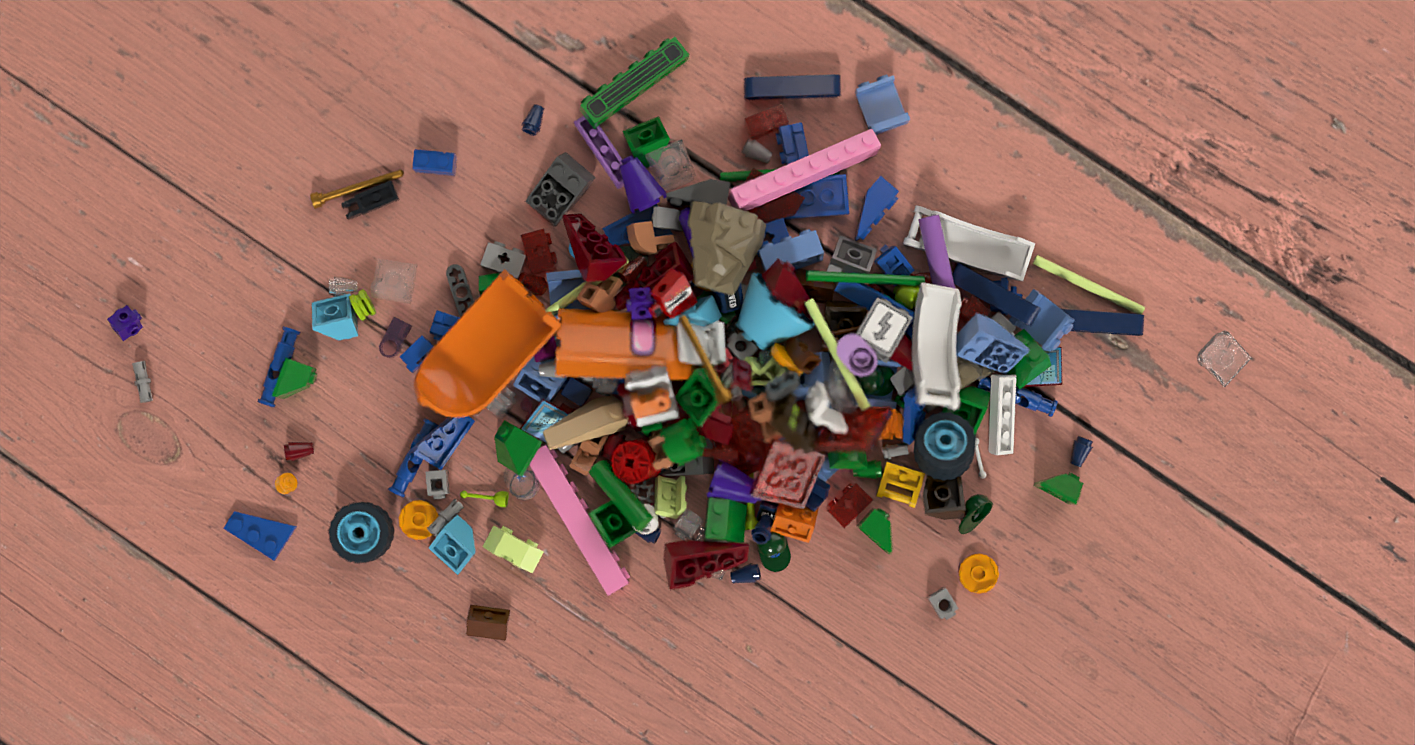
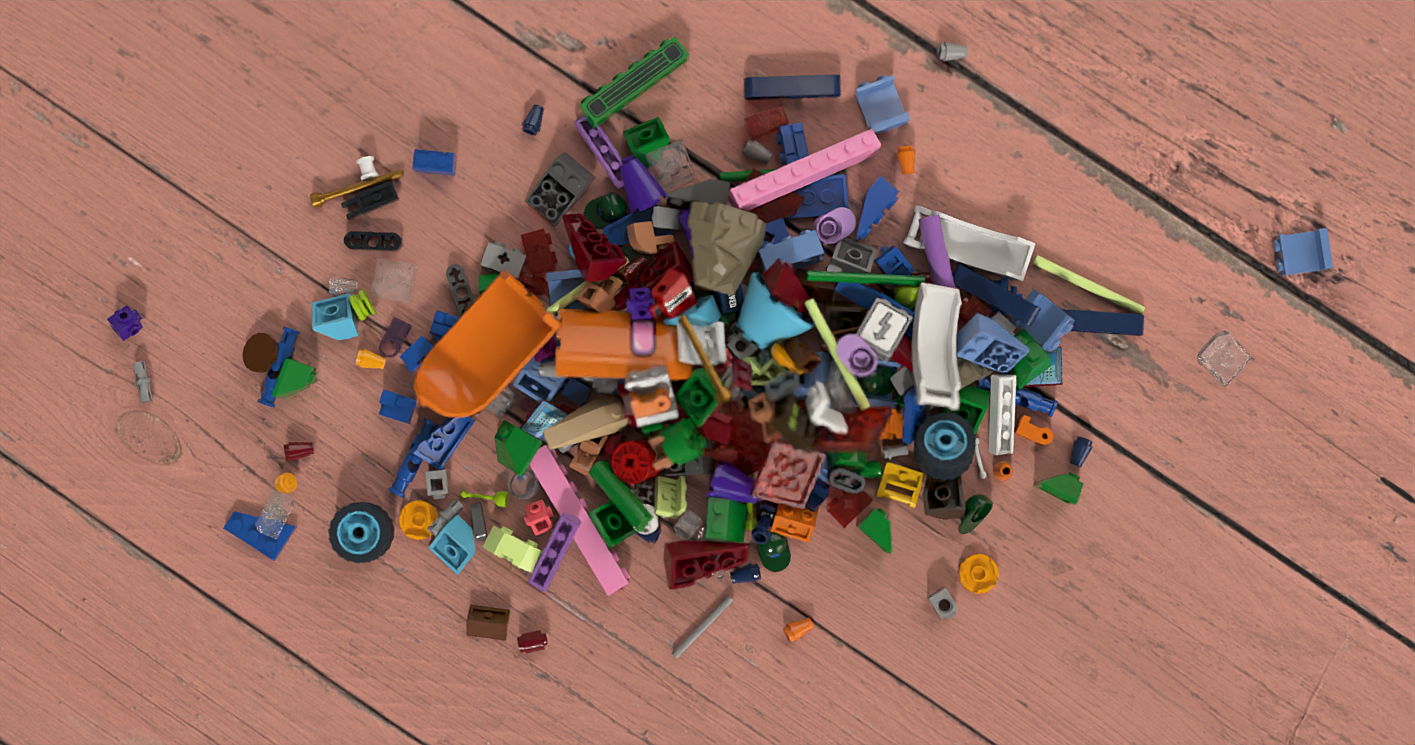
(260, 352): none -> reddish brown tile
(274, 514): none -> clear brick
(358, 245): none -> black beam
(367, 168): none -> white bush
(368, 359): none -> light orange cone
(397, 406): none -> blue piece
(479, 521): none -> dark grey beam
(532, 642): none -> dark red brick
(539, 517): none -> coral brick
(554, 551): none -> medium lavender brick
(605, 209): none -> dark green cap
(702, 627): none -> light grey bar
(795, 630): none -> orange cone
(835, 225): none -> lavender cap
(844, 479): none -> black plate
(906, 158): none -> orange cone
(951, 51): none -> light grey cone
(997, 471): none -> orange cone
(1035, 434): none -> orange leg
(1302, 252): none -> medium blue panel

